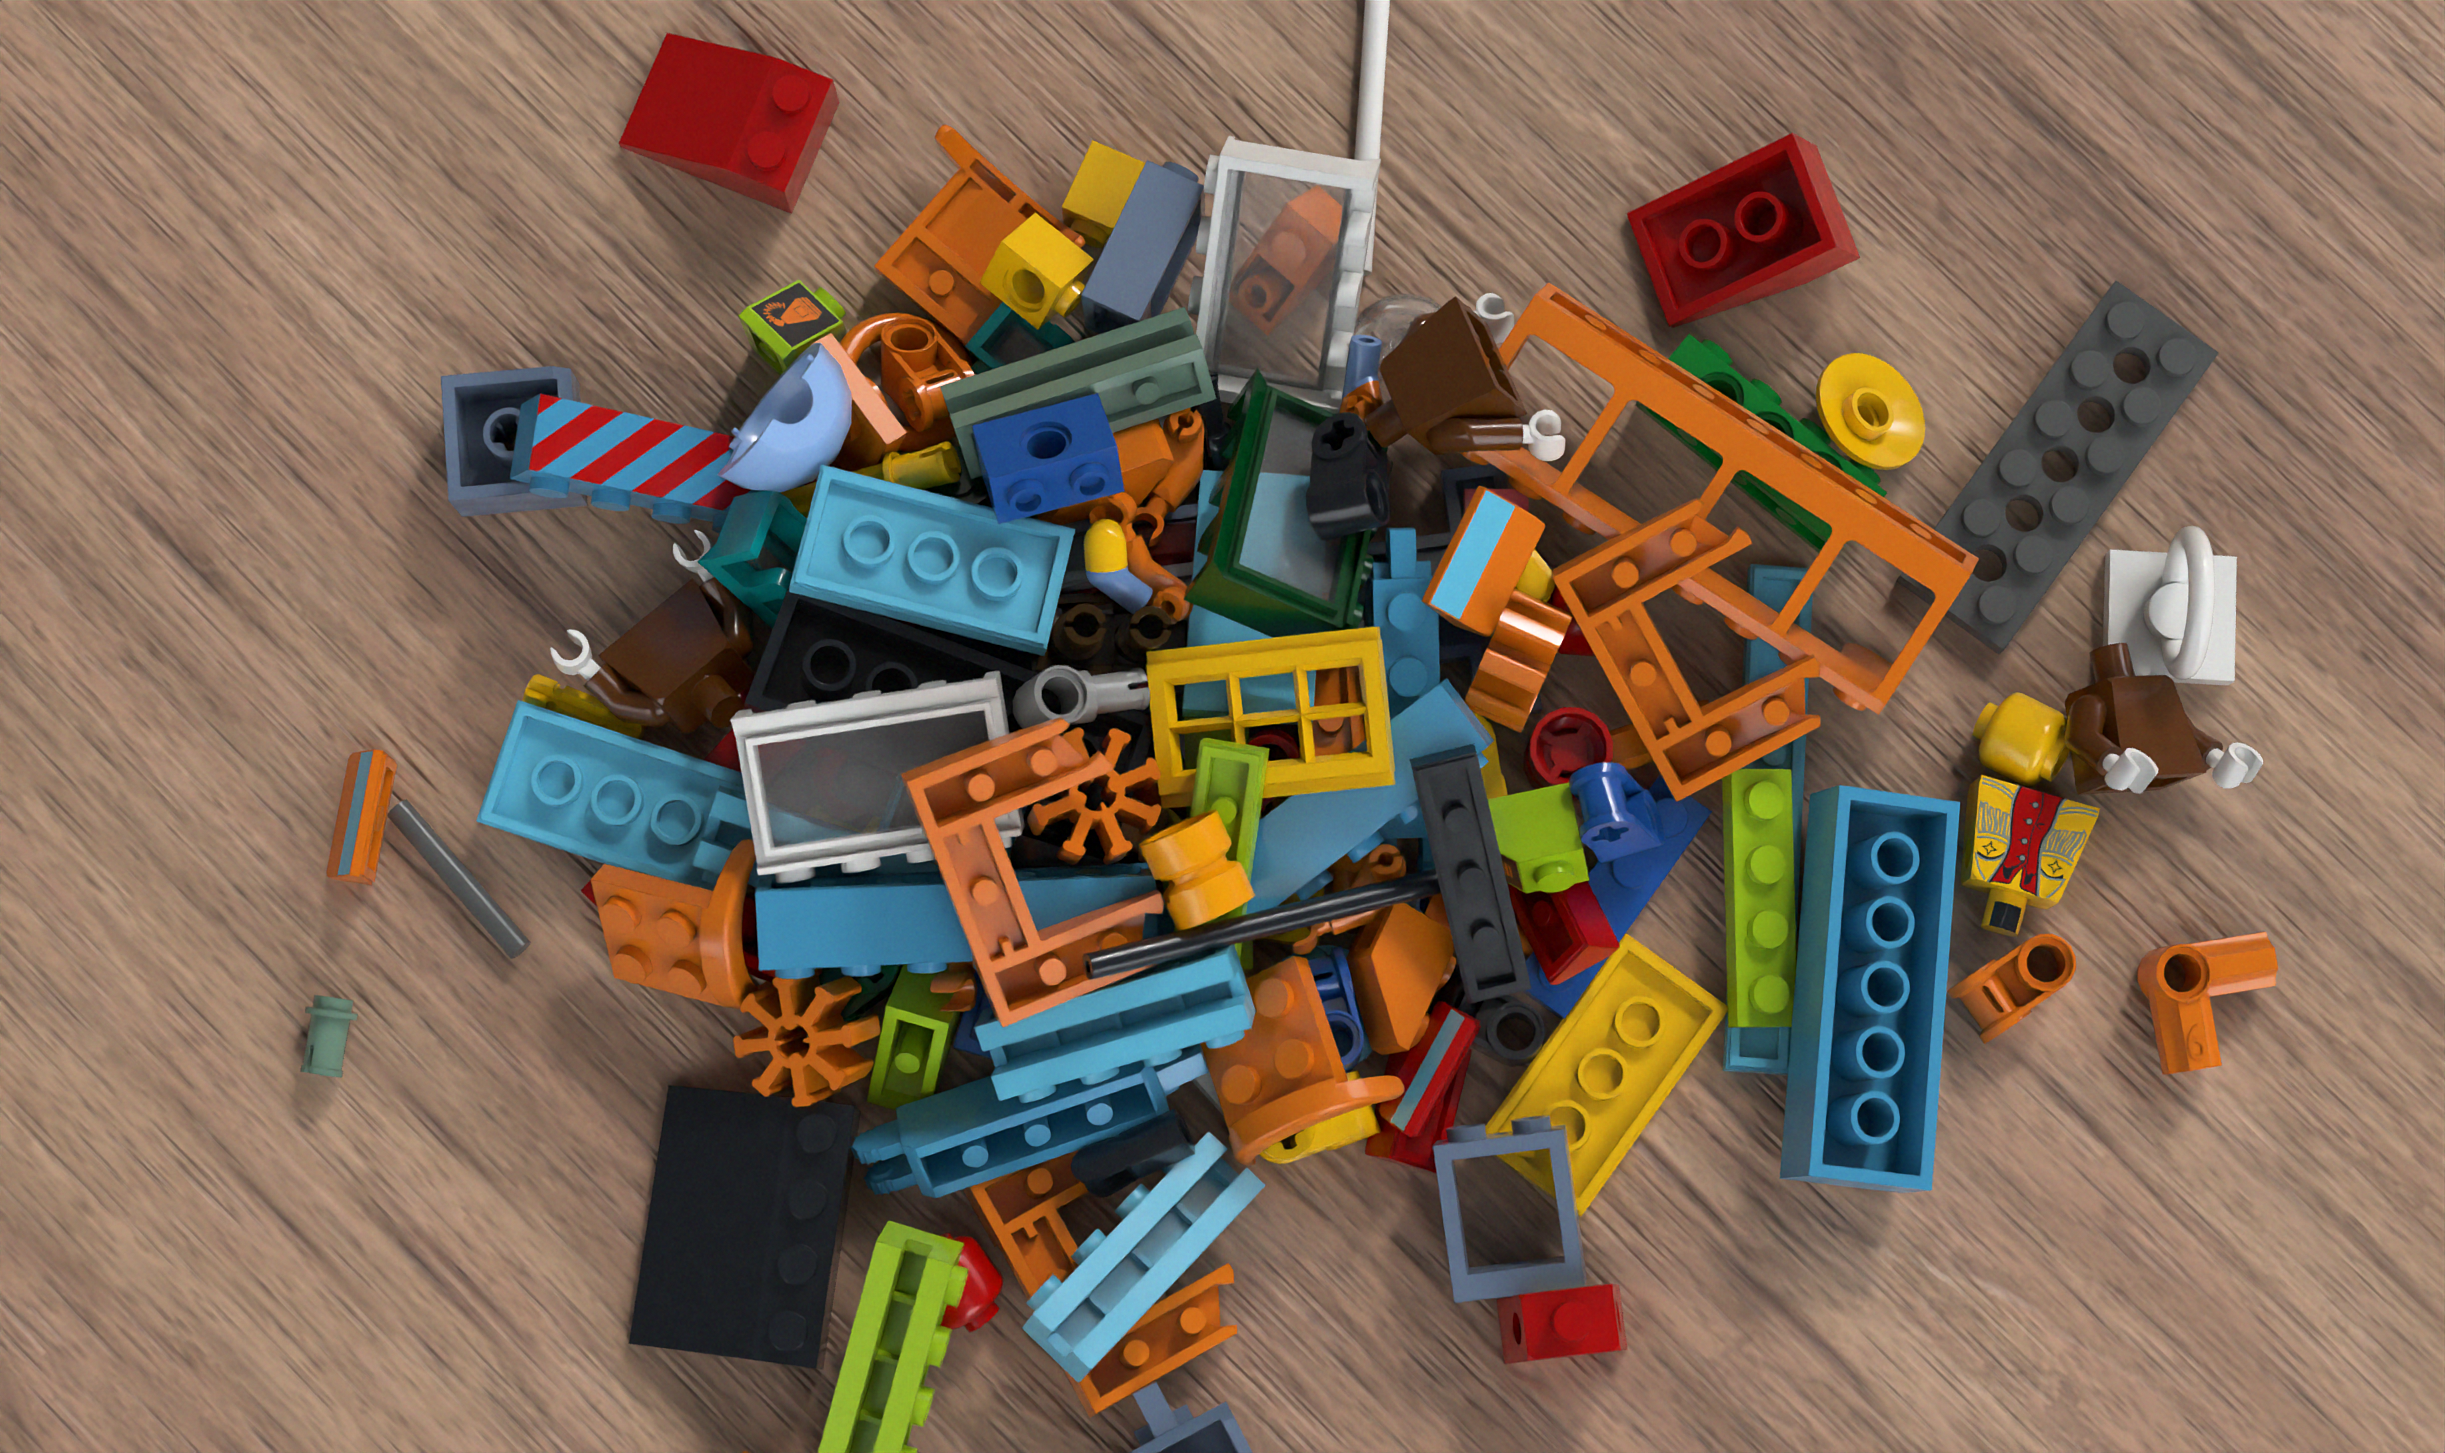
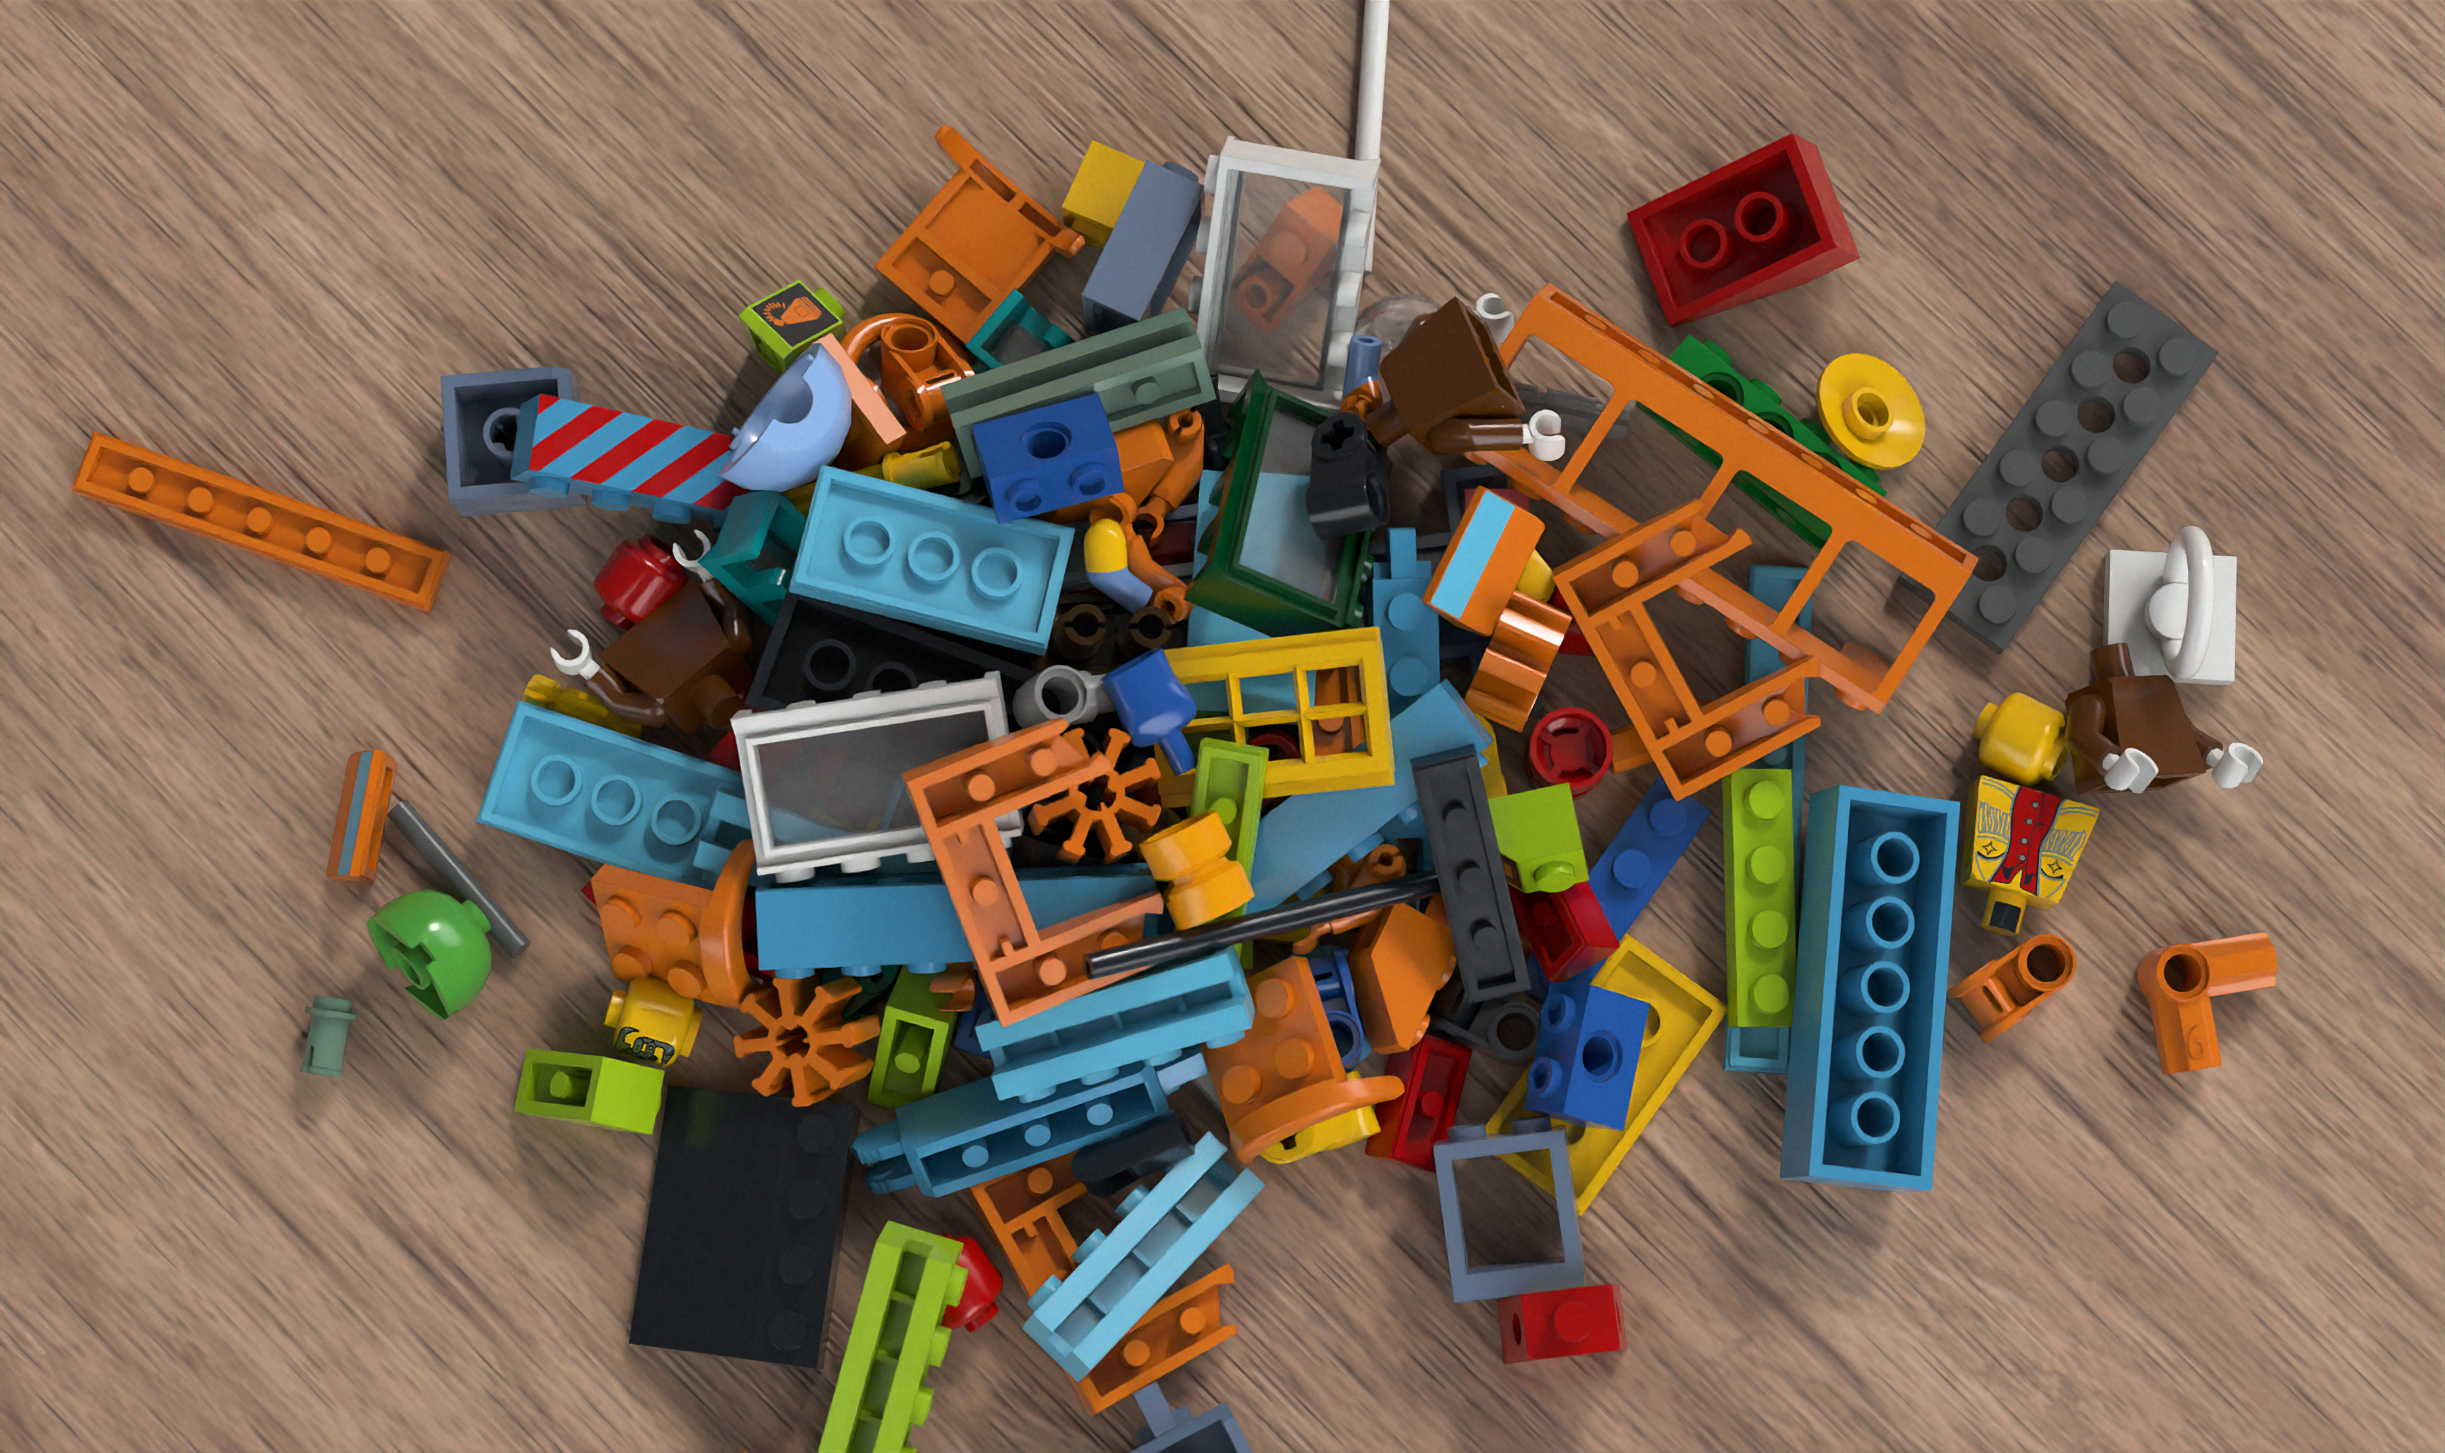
(262, 522): none -> orange tile
(436, 948): none -> bright green cylinder
(589, 1090): none -> lime slope
(638, 580): none -> red head
(652, 1021): none -> yellow head
(732, 118): red slope -> none
(1037, 272): yellow brick -> none
(1153, 706): none -> blue piece
(1430, 1069): red slope -> none
(1575, 410): none -> light grey axle
(1586, 1056): none -> blue brick
(1616, 812): blue piece -> none

